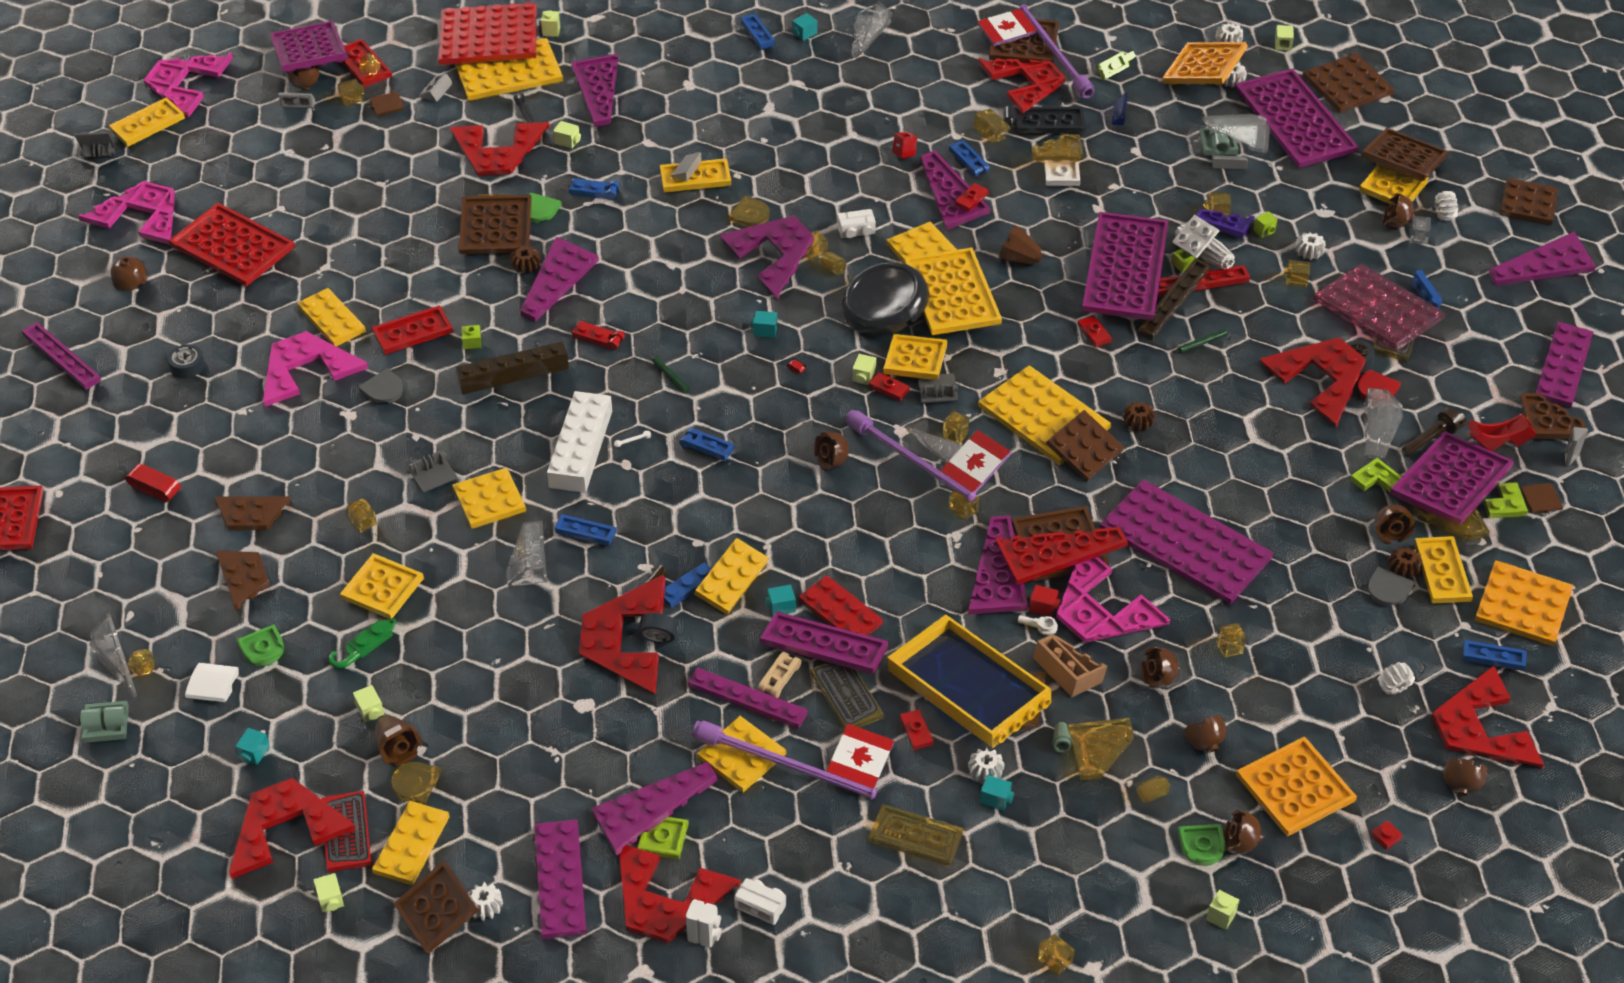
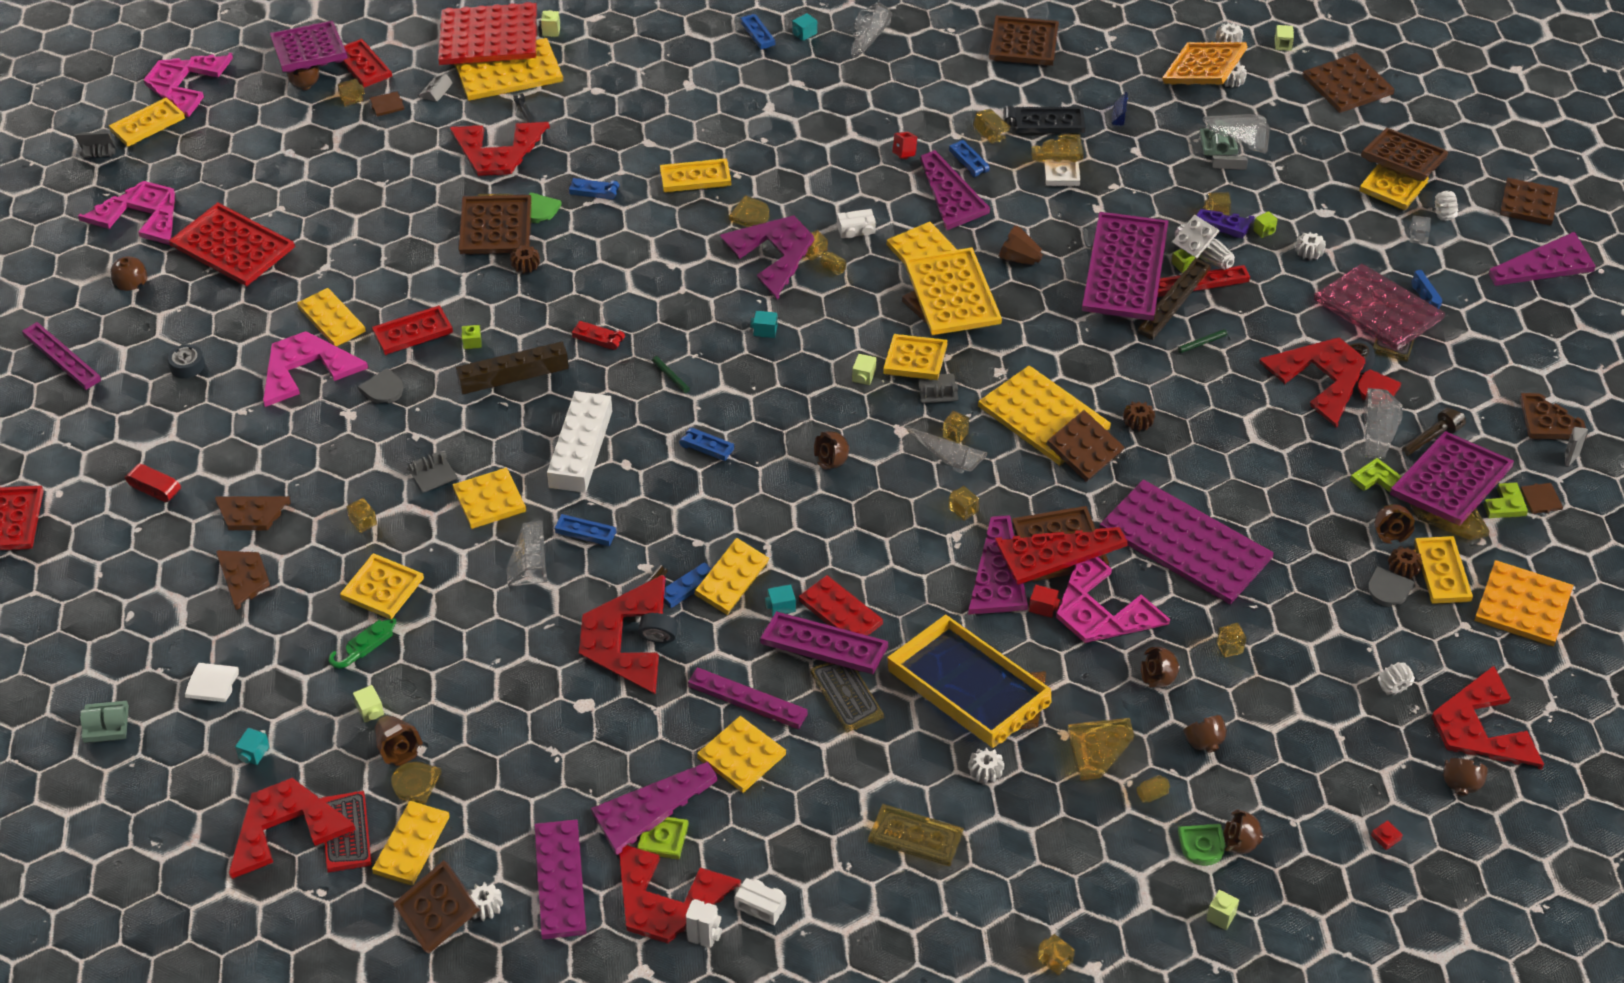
(110, 653): clear wedge -> none
(141, 662): clear yellow cone -> none
(262, 646): bright green tile -> none
(297, 100): light grey slope -> none
(328, 892): yellowish green brick -> none
(369, 64): clear yellow cone -> none
(559, 272): magenta wing -> none
(566, 134): yellowish green brick -> none
(597, 84): magenta wing -> none
(647, 434): white hinge -> none
(687, 167): light grey slope -> none
(779, 674): tan plate -> none
(796, 366): red piece -> none
(853, 766): flag -> none
(885, 298): black piece -> none
(889, 386): red plate -> none
(916, 729): red plate -> none
(965, 470): flag -> none
(971, 197): red plate -> none
(996, 793): teal brick -> none
(1020, 24): flag -> none
(1041, 74): red wing -> none
(1045, 625): white plate -> none
(1061, 738): sand green cone -> none
(1068, 667): medium nougat wedge -> none
(1094, 331): red plate -> none
(1114, 64): hinge -> none
(1296, 118): magenta plate -> none
(1296, 786): light orange plate -> none
(1297, 273): clear yellow brick -> none
(1399, 212): reddish brown cylinder -> none
(1494, 435): red arch -> none
(1494, 655): blue plate -> none
(1564, 364): magenta plate -> none

